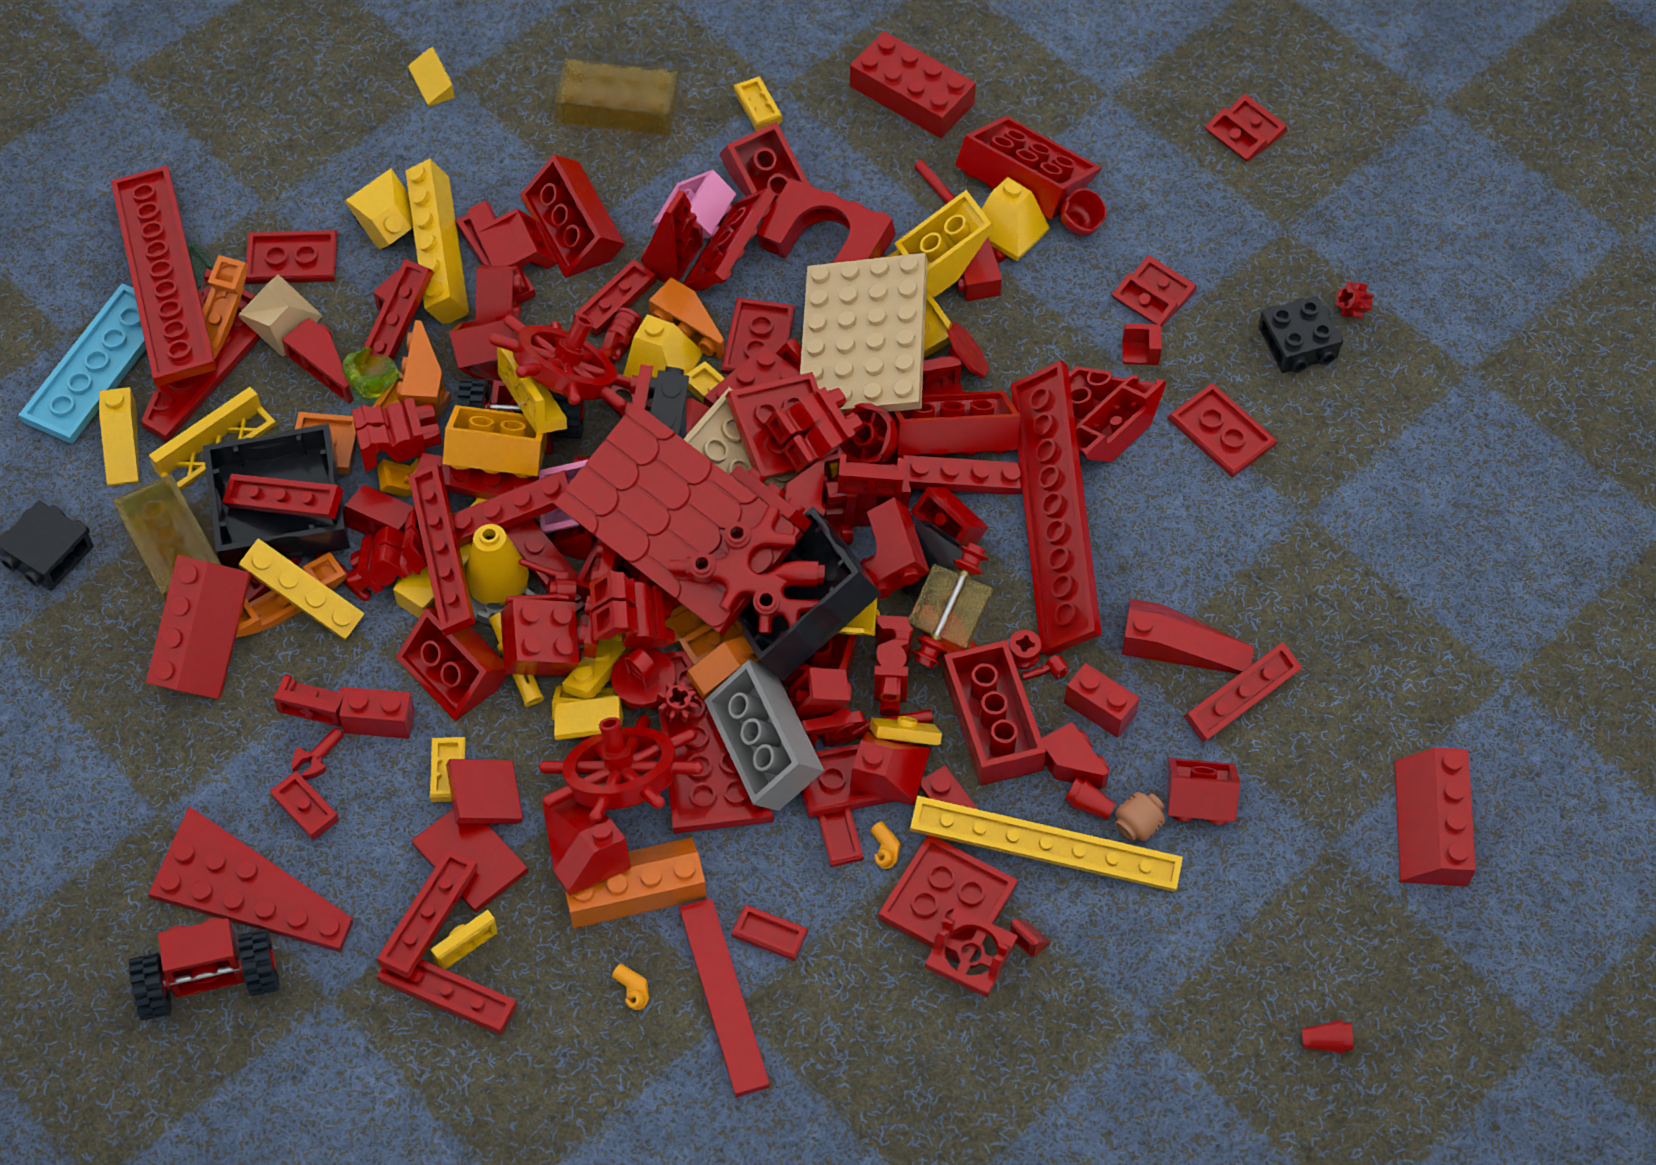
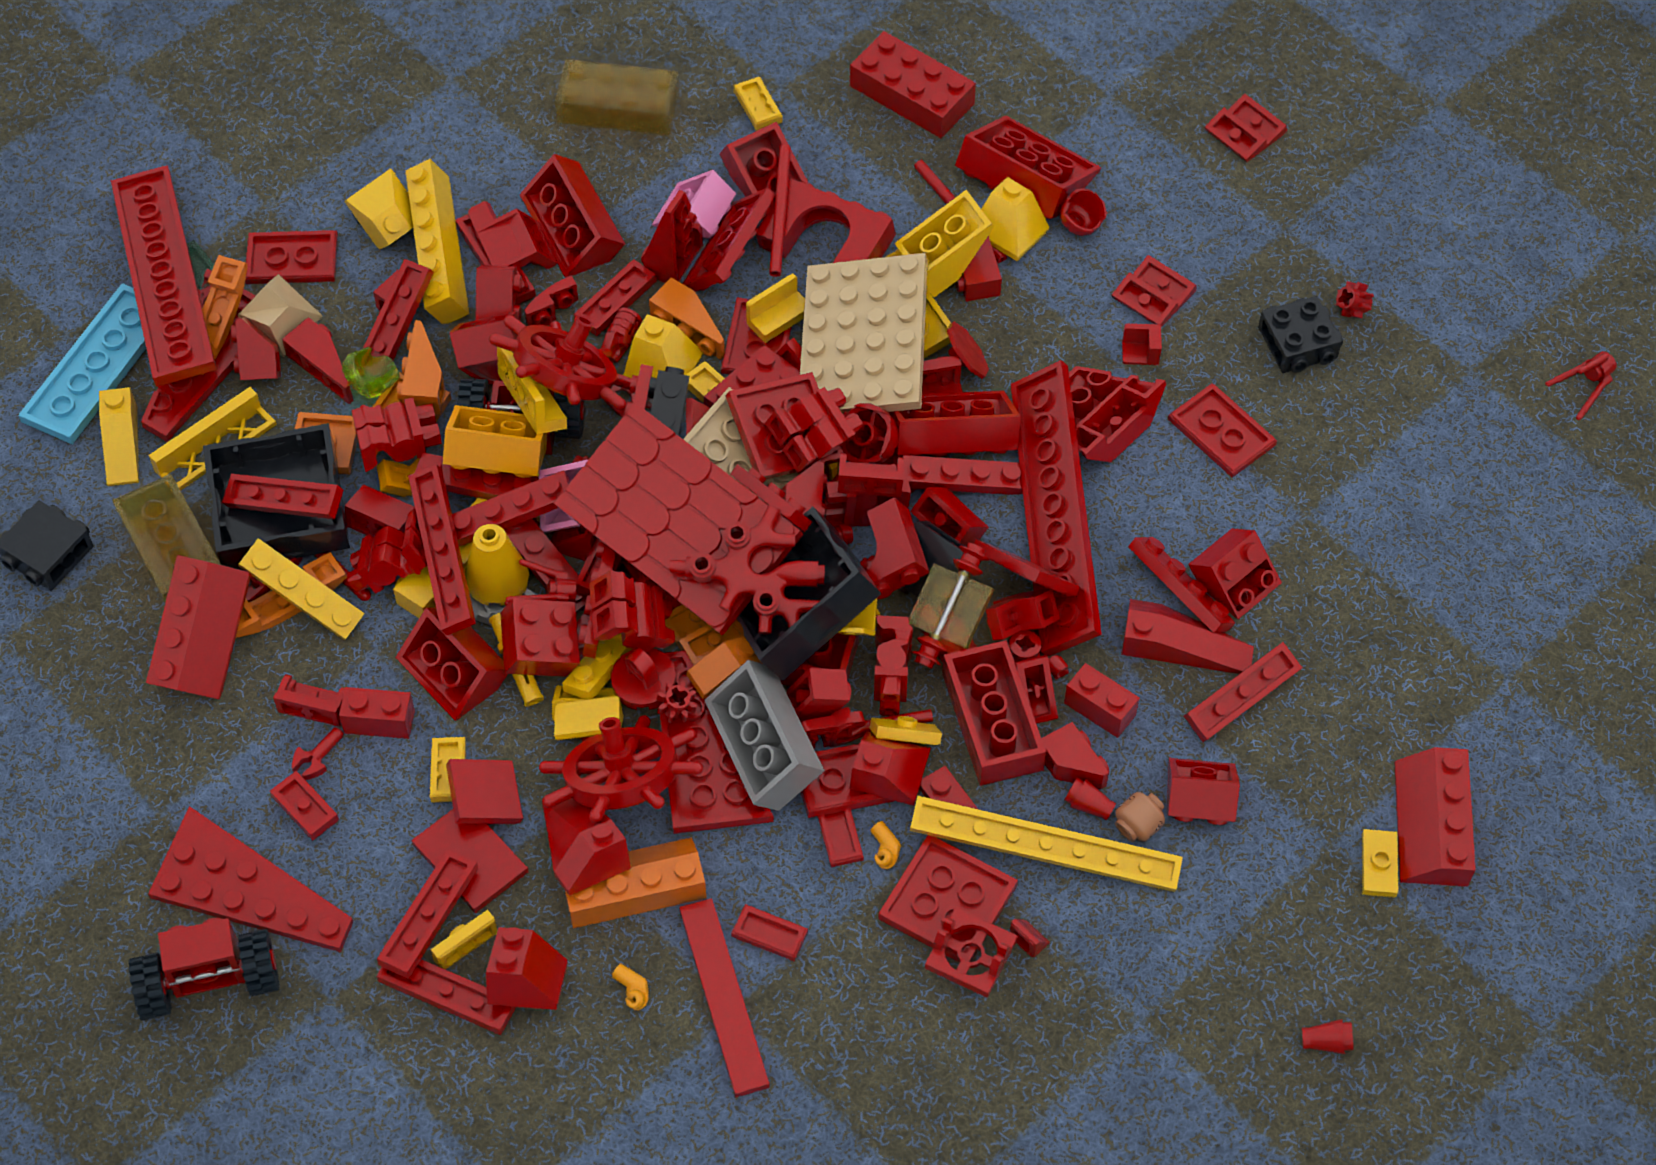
(257, 353): none -> red slope
(431, 78): yellow slope -> none
(524, 971): none -> red slope
(559, 295): none -> red slope
(775, 308): none -> yellow panel
(780, 211): none -> red piece
(1021, 612): none -> red brick
(1028, 569): none -> red tile
(1038, 686): none -> red slope
(1188, 590): none -> red plate
(1236, 571): none -> red slope
(1379, 863): none -> yellow plate
(1595, 369): none -> red plant

